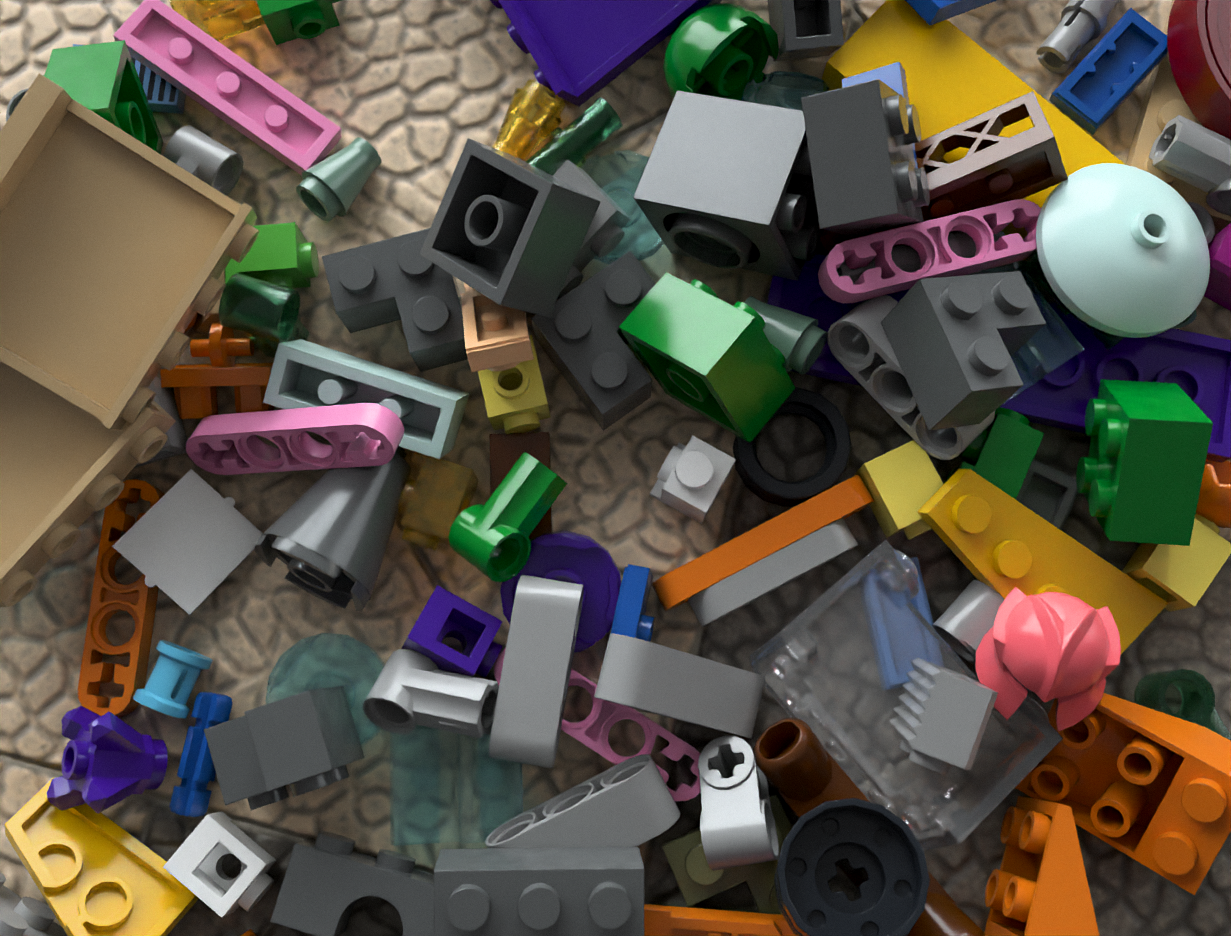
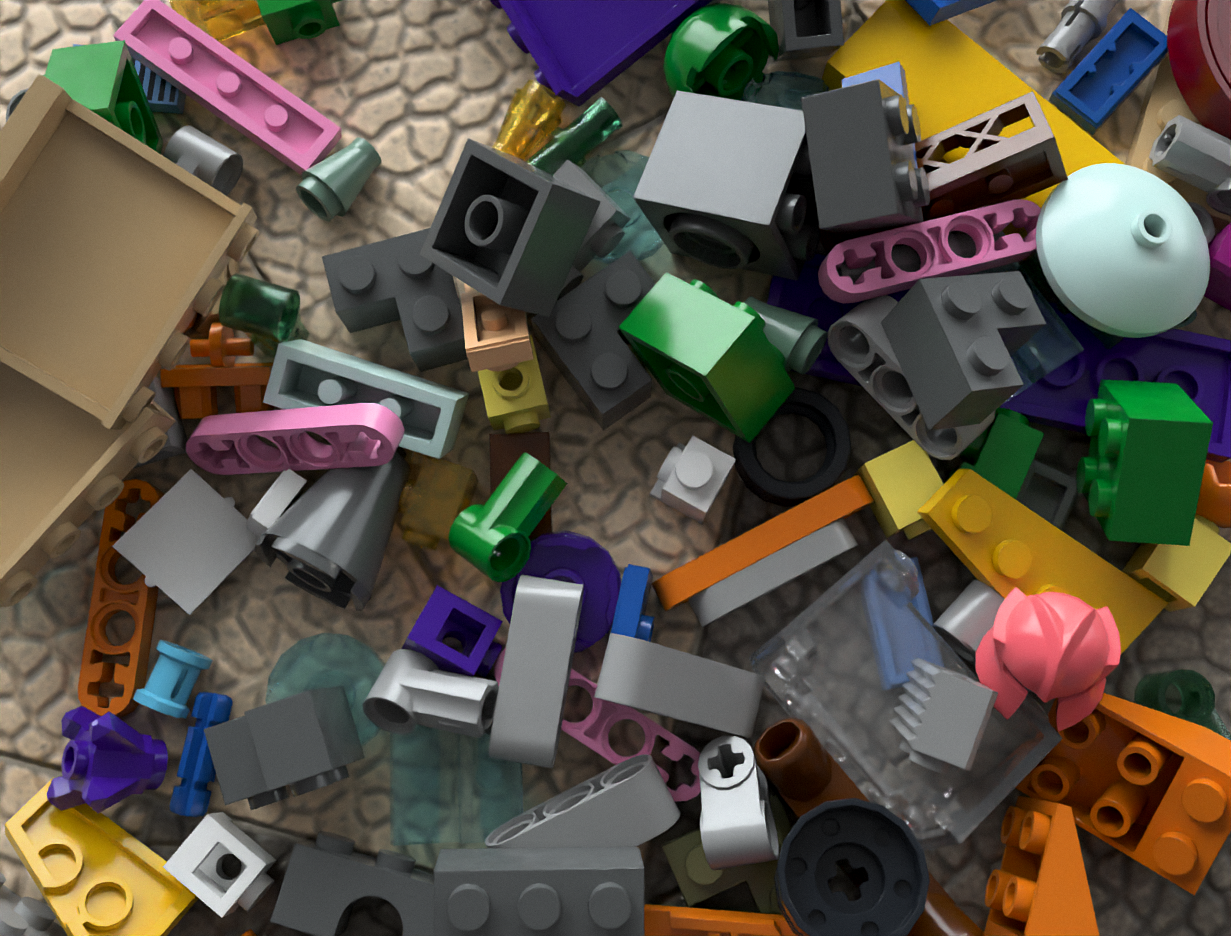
(275, 502): none -> white tile
(279, 257): bright green brick -> none

